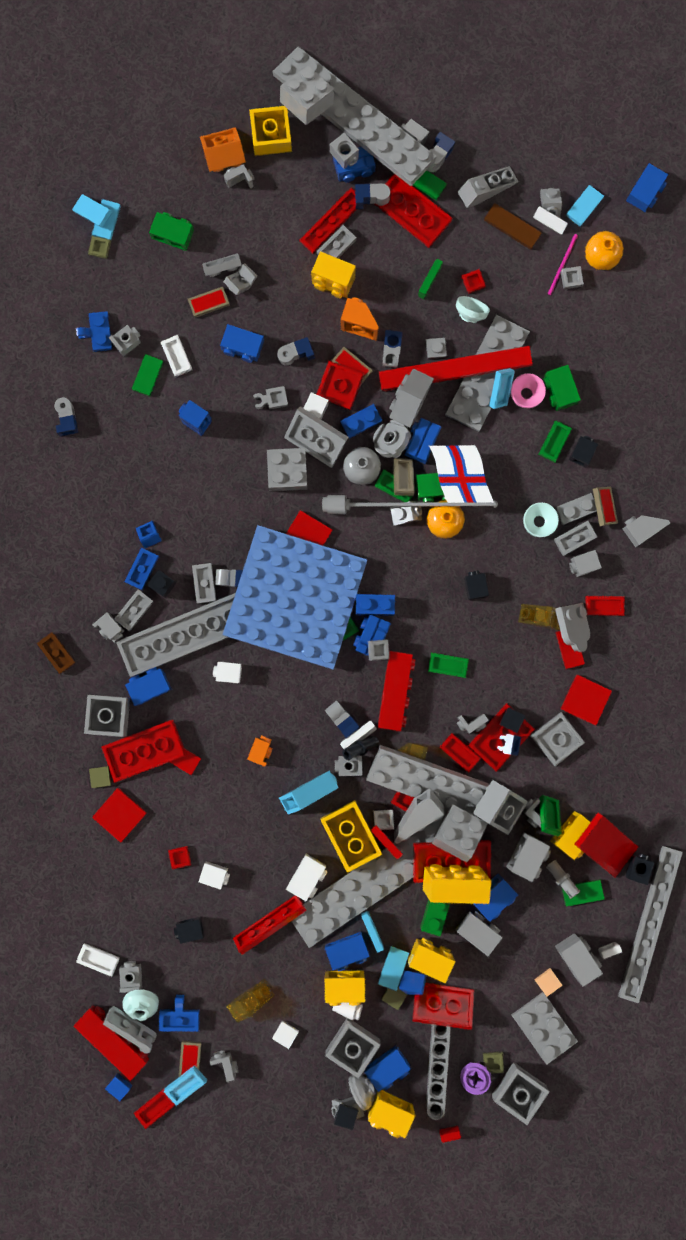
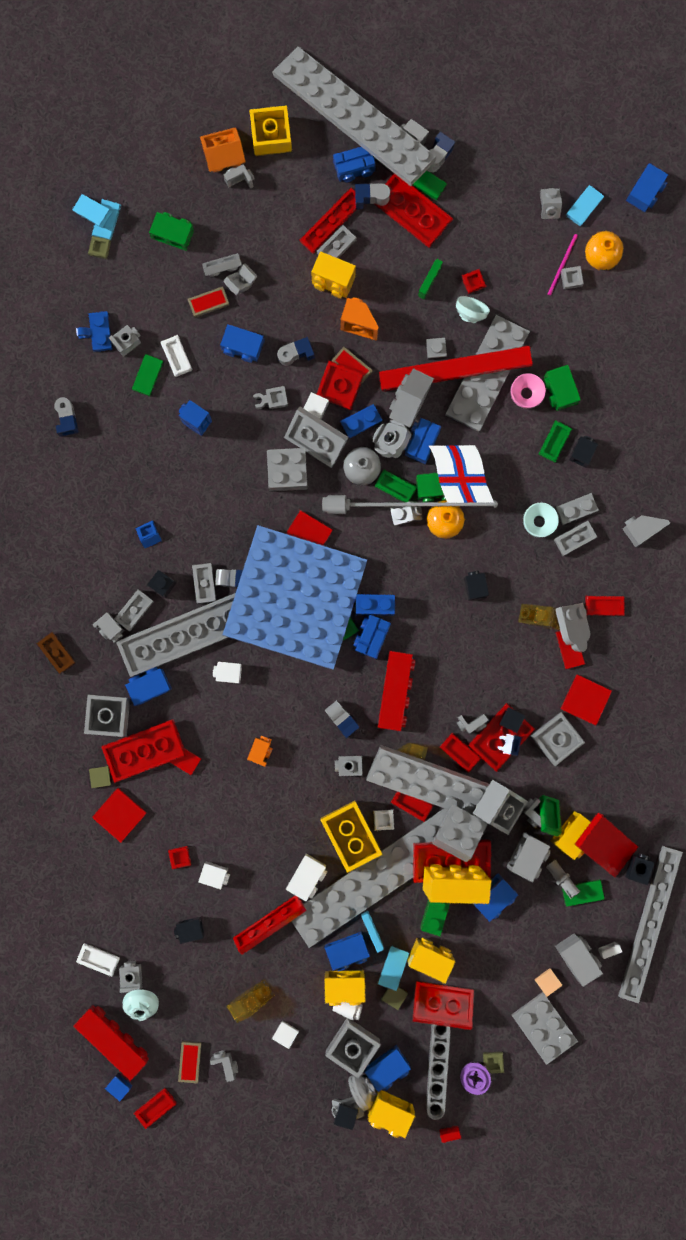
(130, 1029): light grey plate -> none
(141, 569): blue plate -> none
(178, 1018): blue plate -> none
(185, 1085): medium azure tile -> none
(306, 95): light grey brick -> none
(309, 792): medium azure slope -> none
(344, 143): light grey brick -> none
(360, 734): white tile -> none
(360, 748): black pin -> none
(378, 650): light grey tile -> none
(386, 842): red tile -> none
(392, 348): leg -> none
(403, 477): dark tan tile -> none
(412, 983): blue slope -> none
(421, 812): light grey slope -> none
(448, 665): green tile -> none
(478, 933): light grey brick -> none
(486, 186): light grey slope -> none
(501, 388): medium azure tile -> none
(512, 226): reddish brown tile -> none
(520, 1093): light grey brick -> none
(550, 220): white sticker -> none
(585, 563): light grey brick -> none
(605, 506): tile -> none

